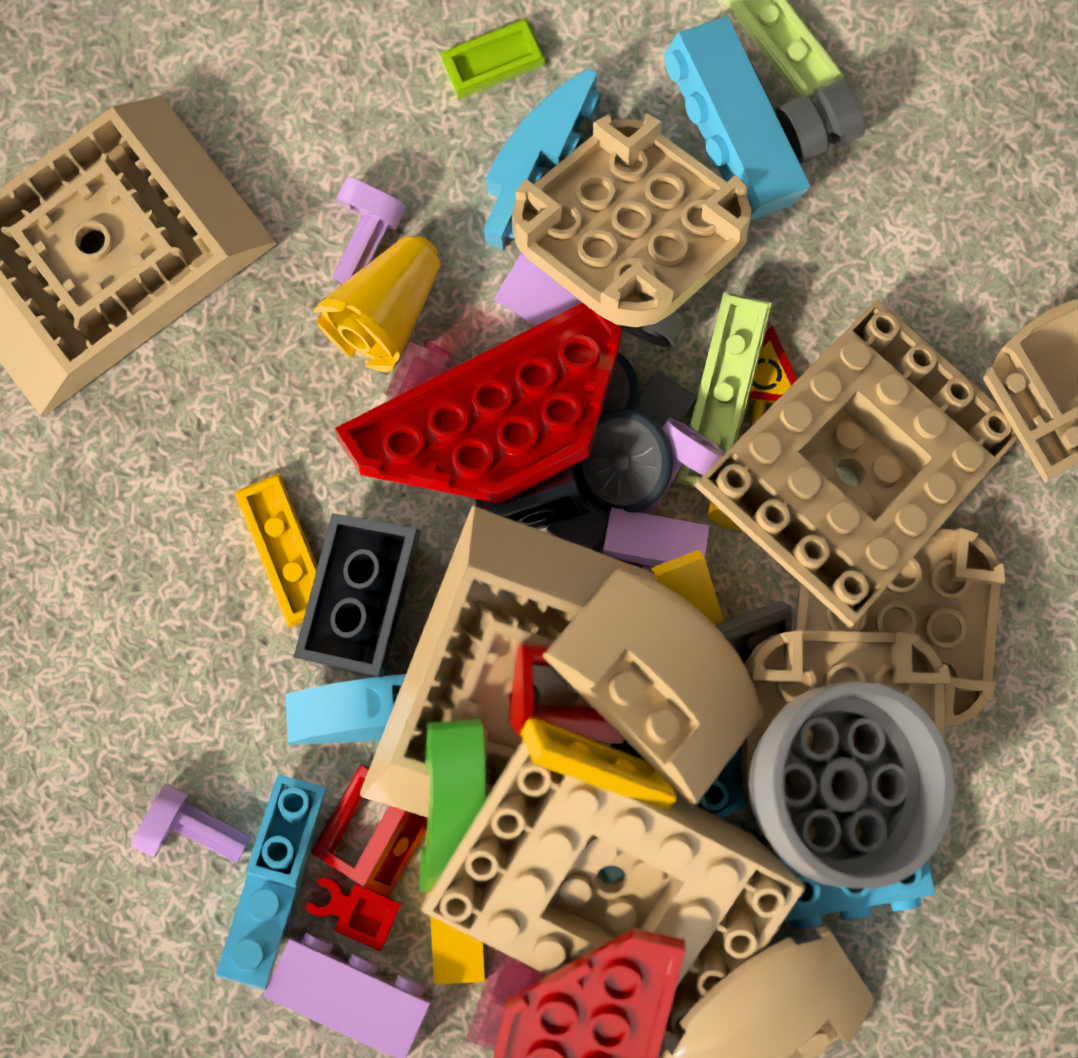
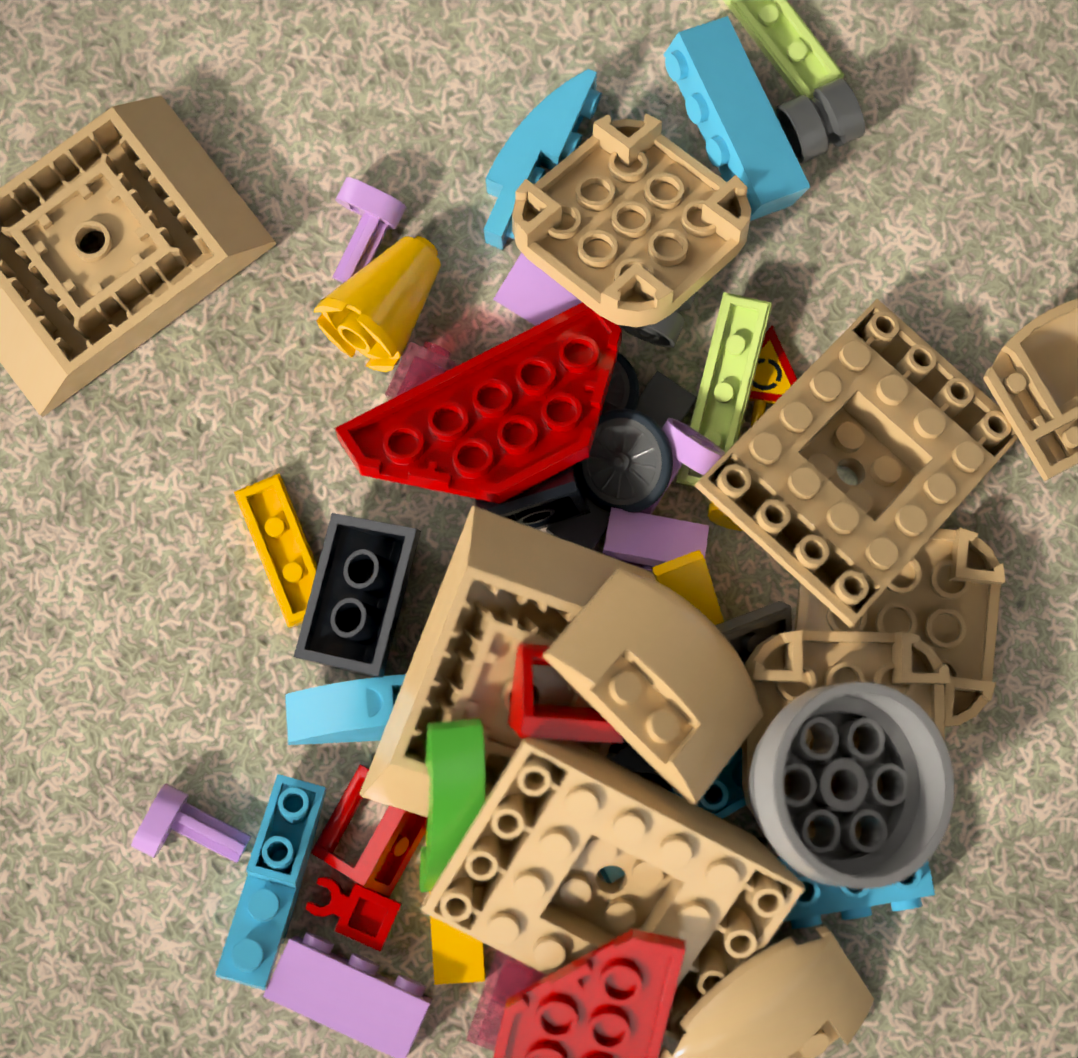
(492, 58): lime tile -> none
(596, 764): yellow tile -> none

